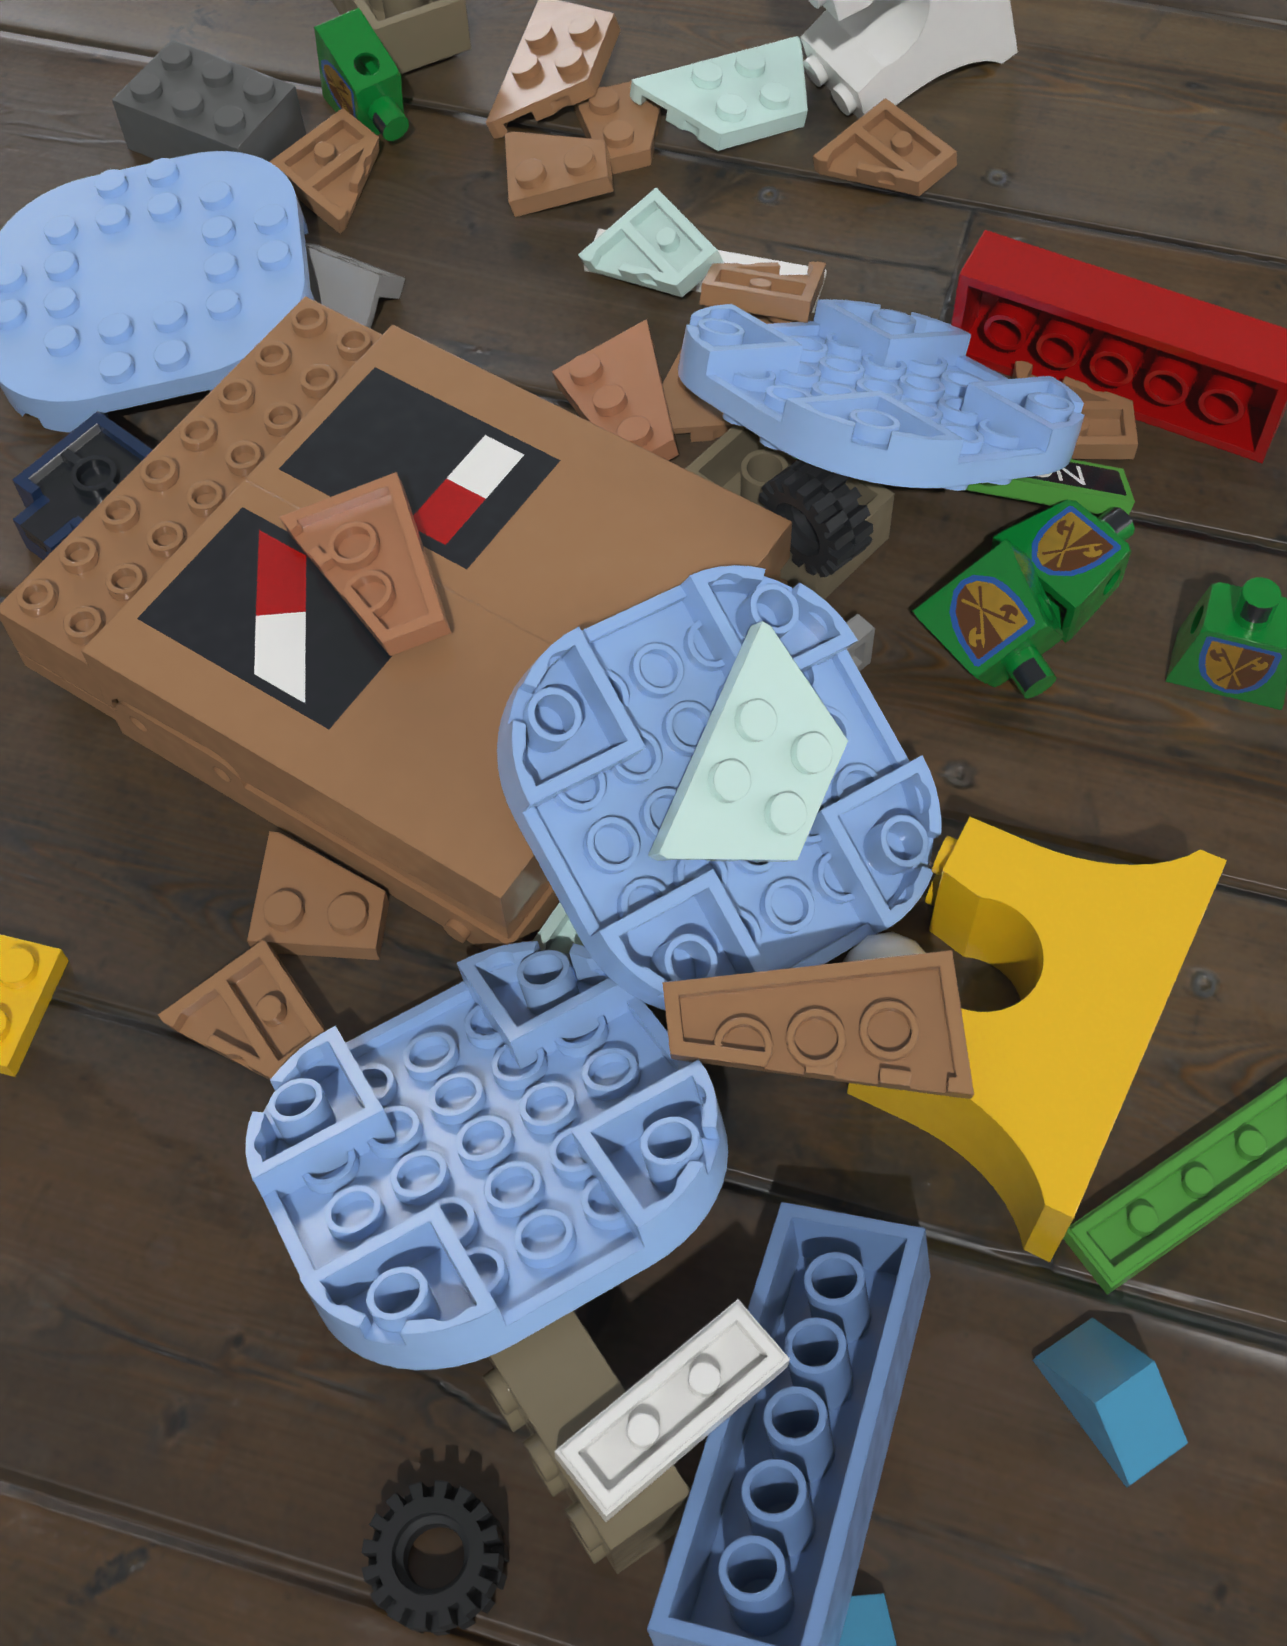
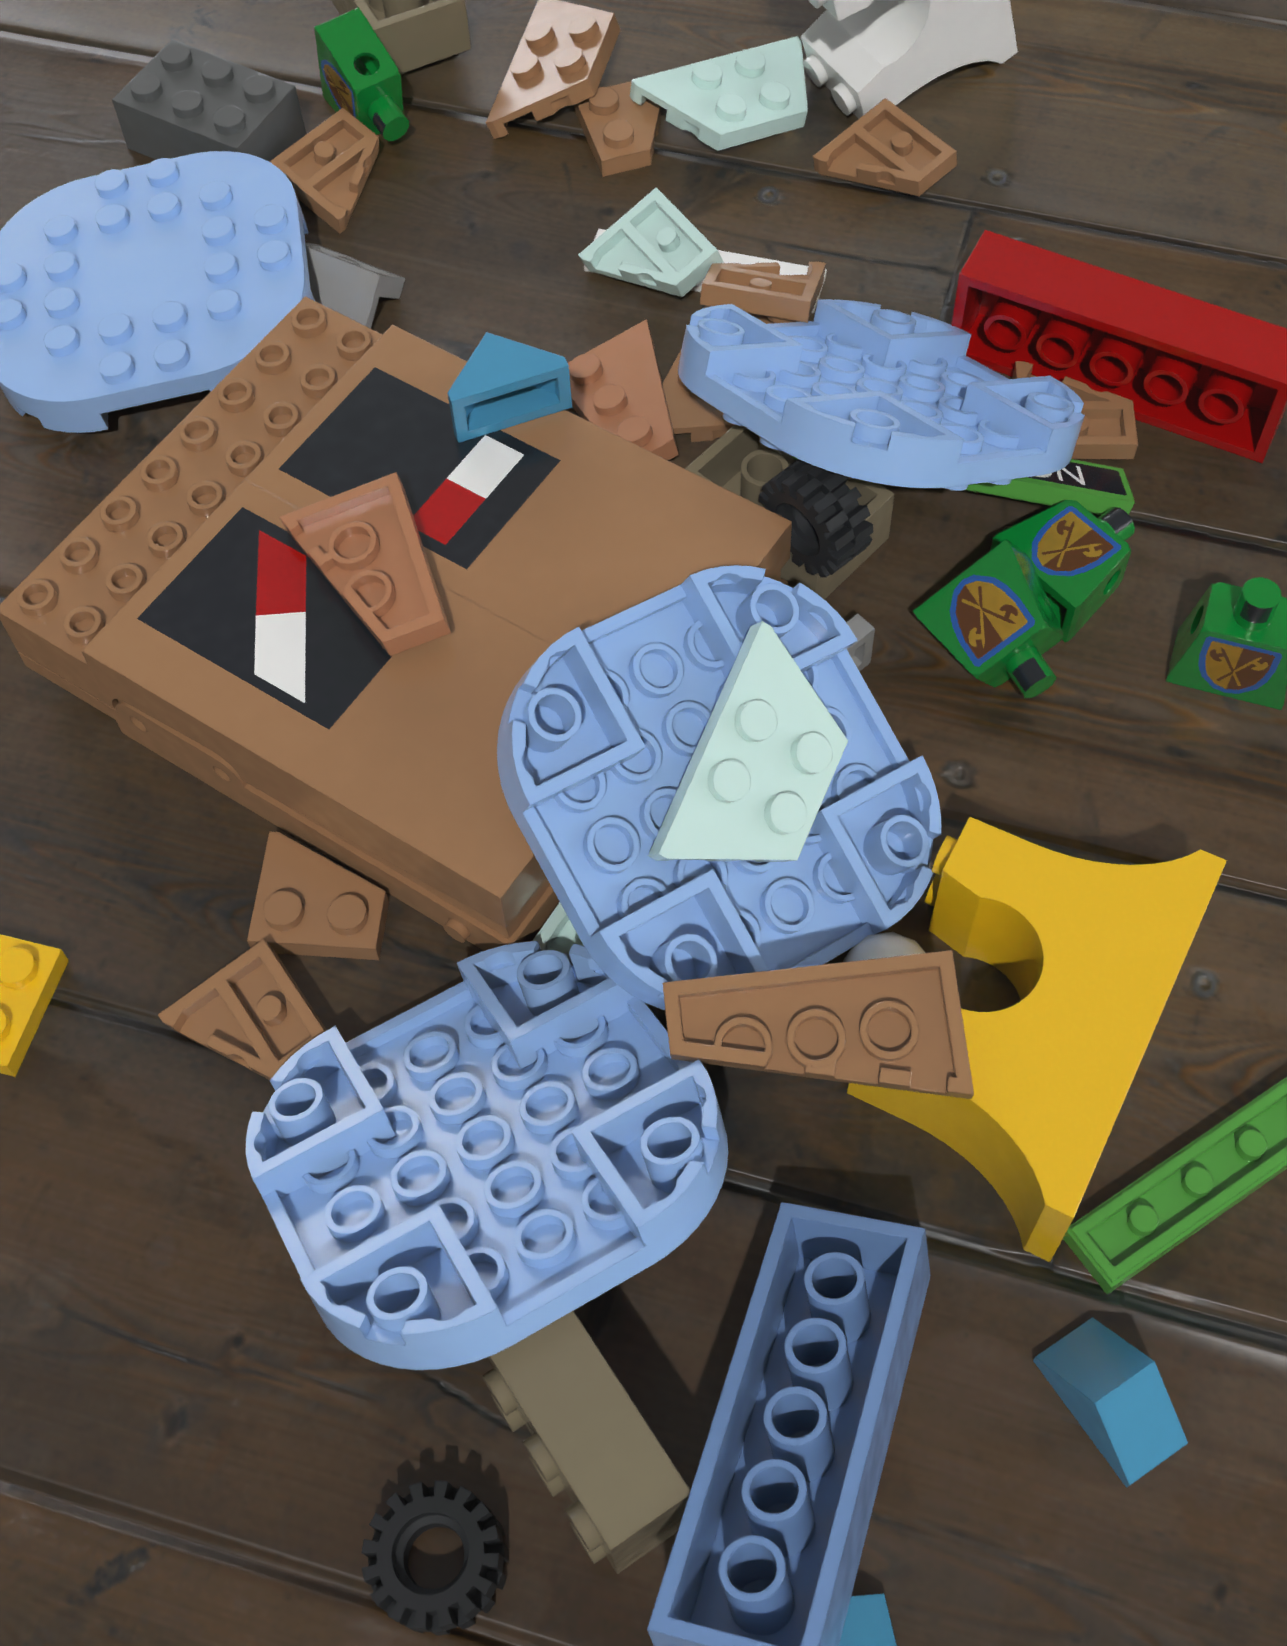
(73, 481): piece -> none
(506, 387): none -> dark azure slope
(554, 170): medium nougat wing -> none
(671, 1410): white tile -> none

